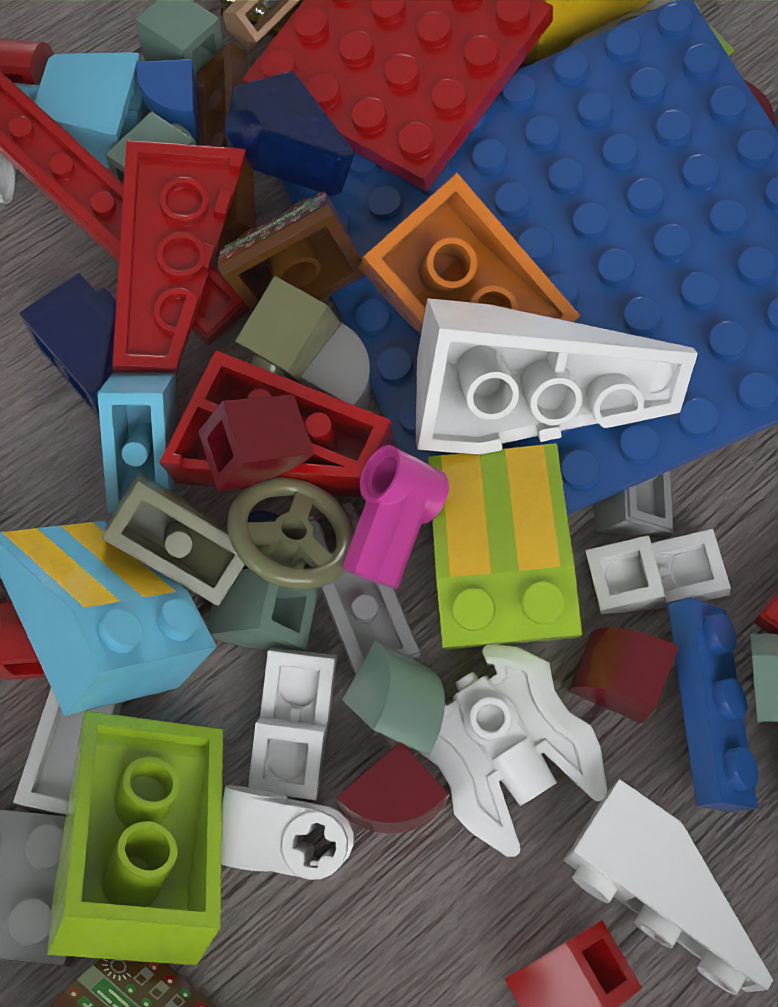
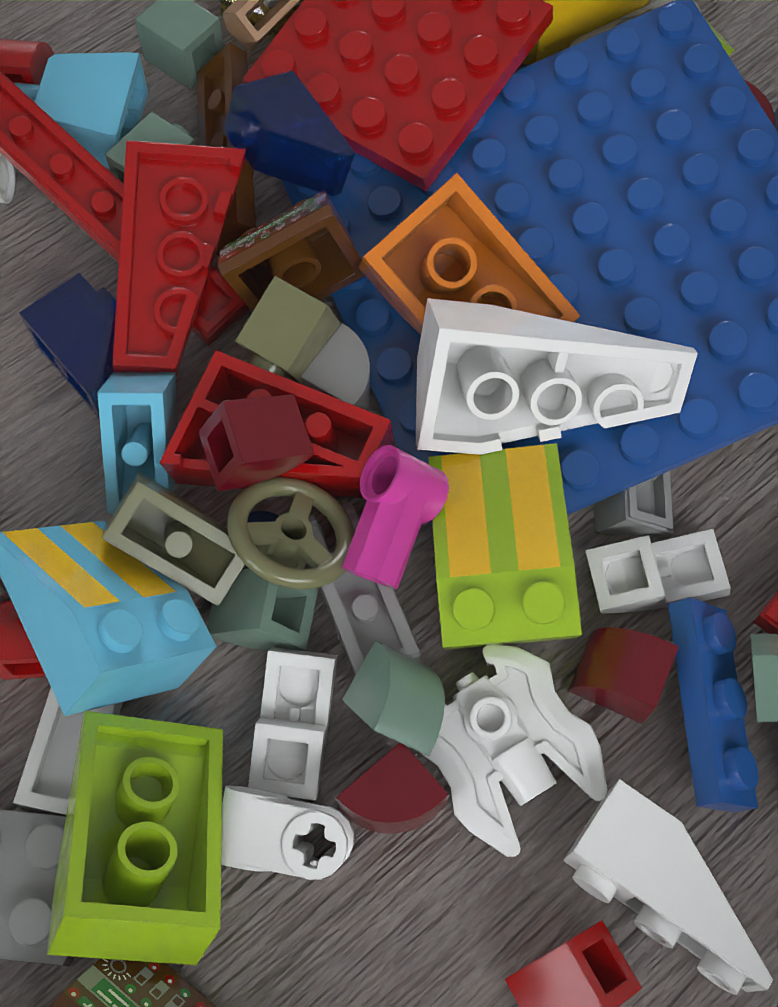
(170, 92): blue brick -> none

